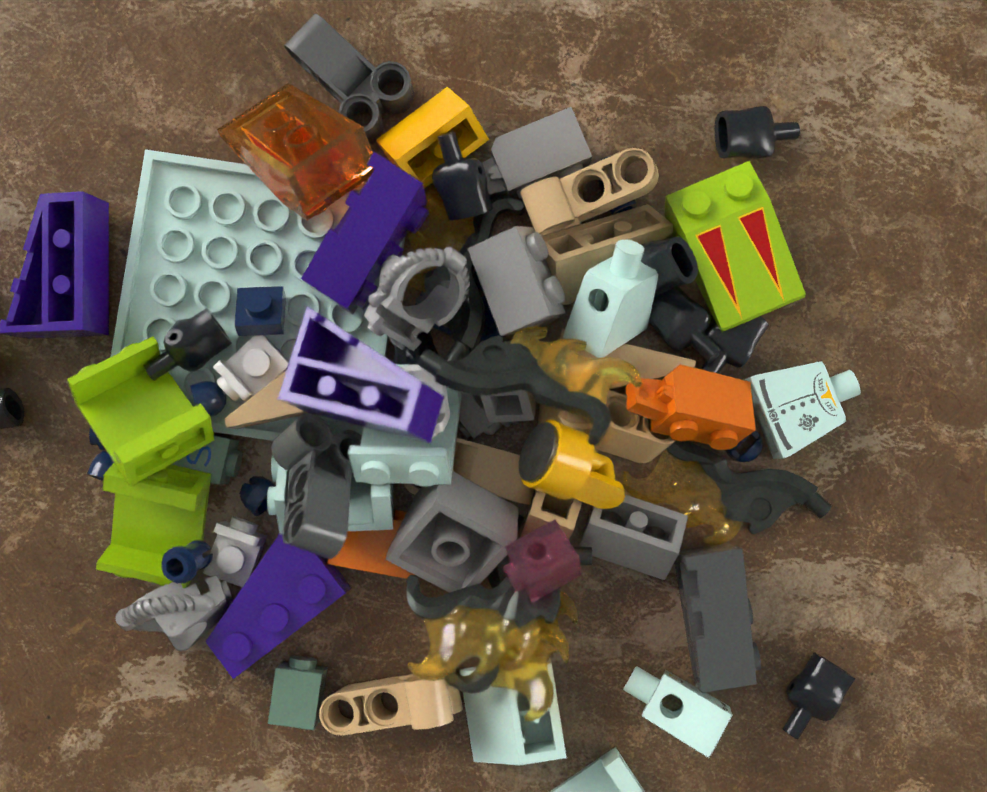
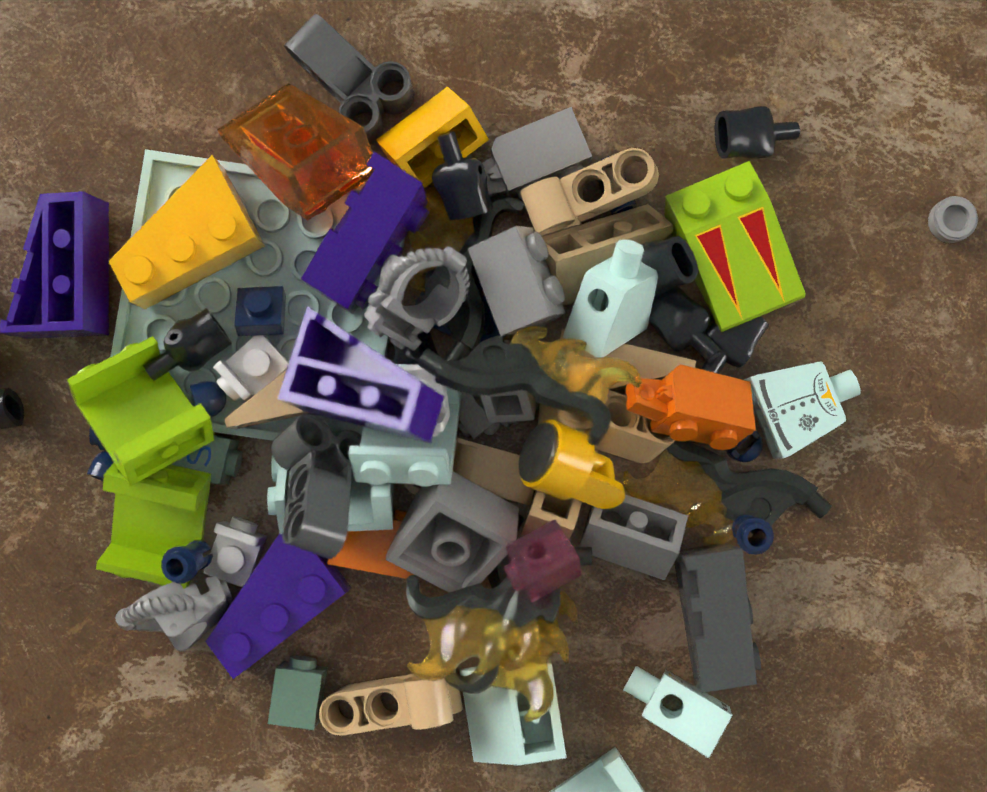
(187, 238): none -> yellow wedge
(255, 494): dark blue hinge -> none
(759, 541): none -> dark blue pin
(816, 693): black piece -> none
(953, 219): none -> light grey tile

